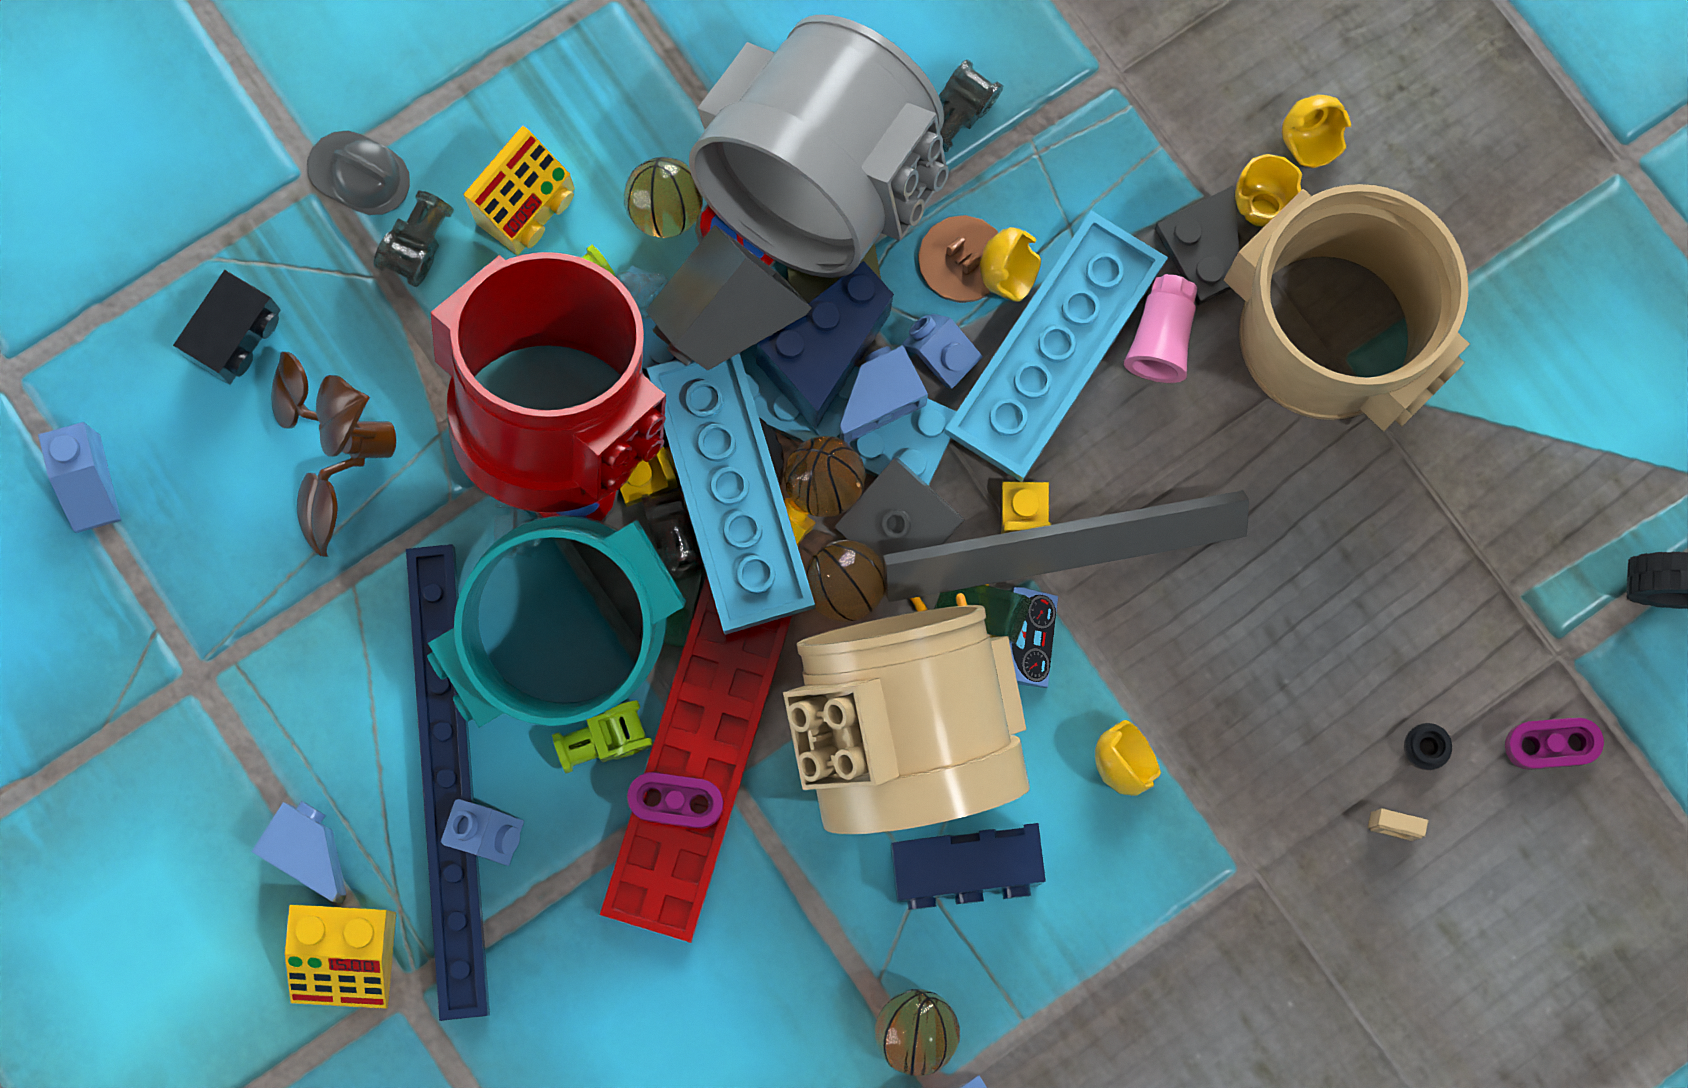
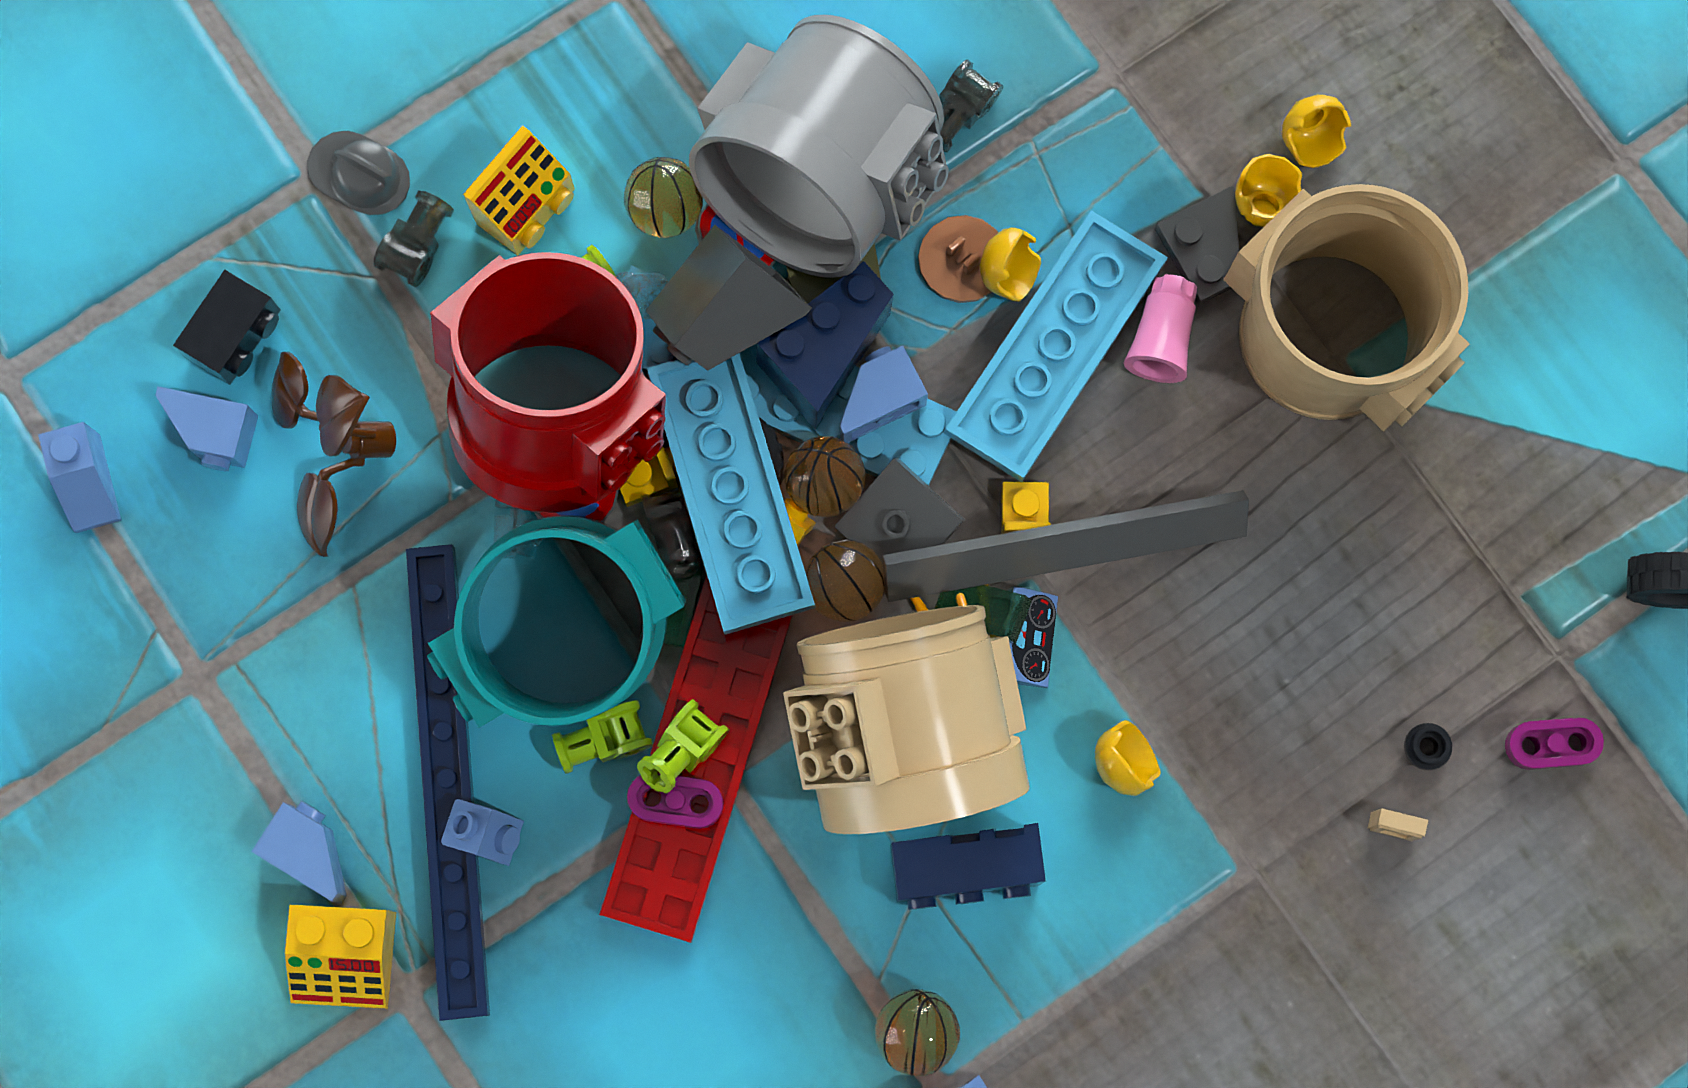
(211, 427): none -> medium blue slope
(685, 743): none -> lime connector
(942, 348): medium blue bracket -> none

